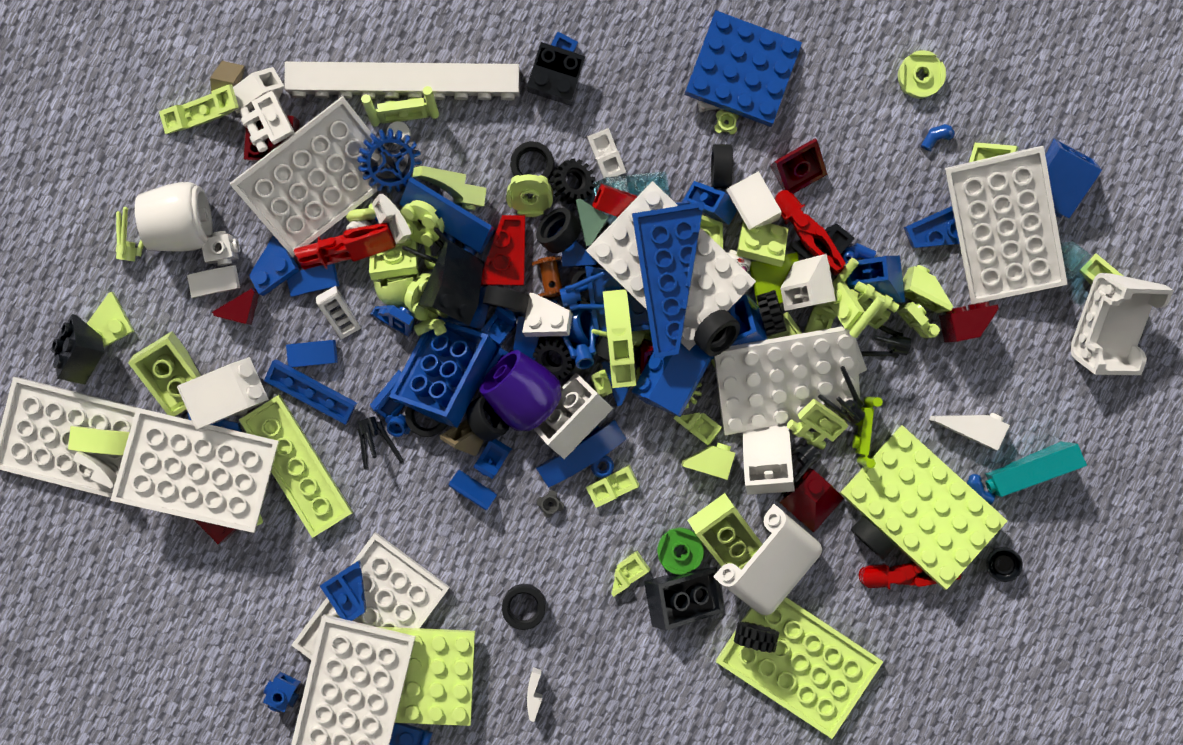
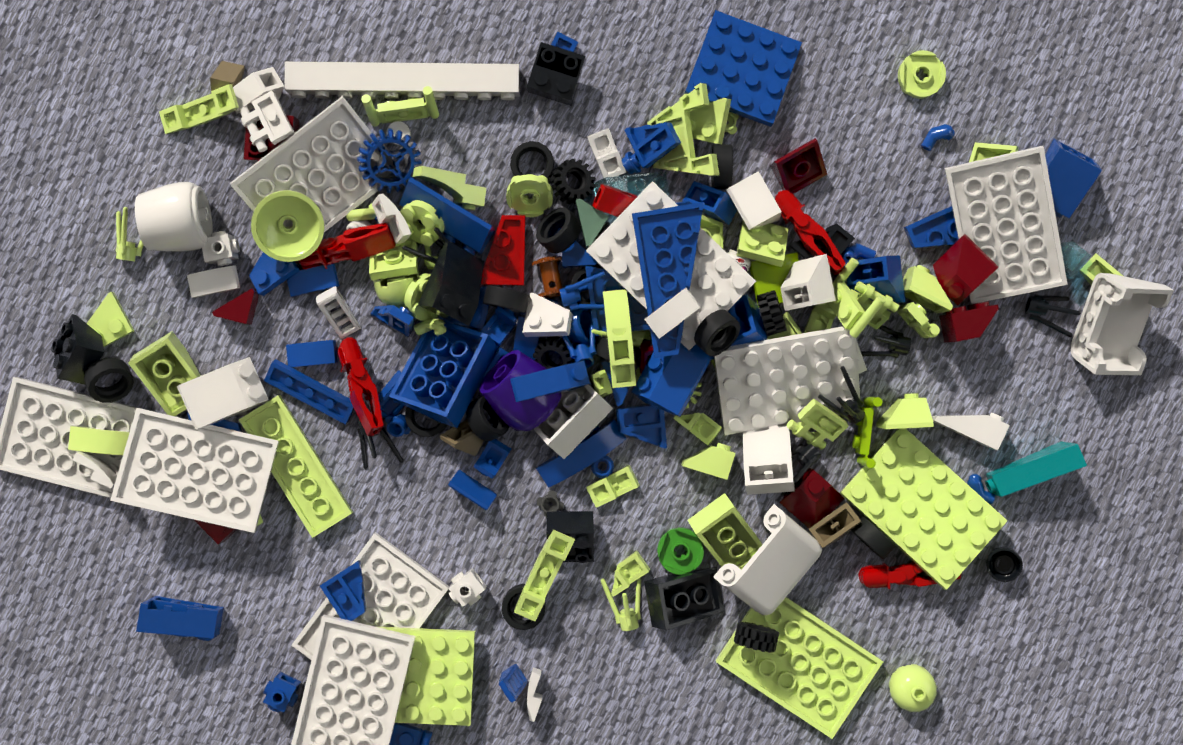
(110, 393): none -> black tyre
(179, 618): none -> blue wedge
(285, 242): none -> yellowish green dish
(360, 382): none -> red arm
(472, 582): none -> white brick
(512, 682): none -> blue slope
(543, 574): none -> yellowish green slope
(550, 381): none -> blue slope
(578, 526): none -> black slope
(627, 618): none -> yellowish green plant
(631, 163): none -> blue plate
(643, 423): none -> blue wing
(652, 142): none -> blue wing
(672, 313): none -> white slope
(683, 156): none -> yellowish green wing
(710, 121): none -> yellowish green wing
(835, 525): none -> dark tan slope
(907, 413): none -> yellowish green slope
(913, 688): none -> yellowish green cylinder
(963, 269): none -> dark red slope
(1038, 306): none -> black plant

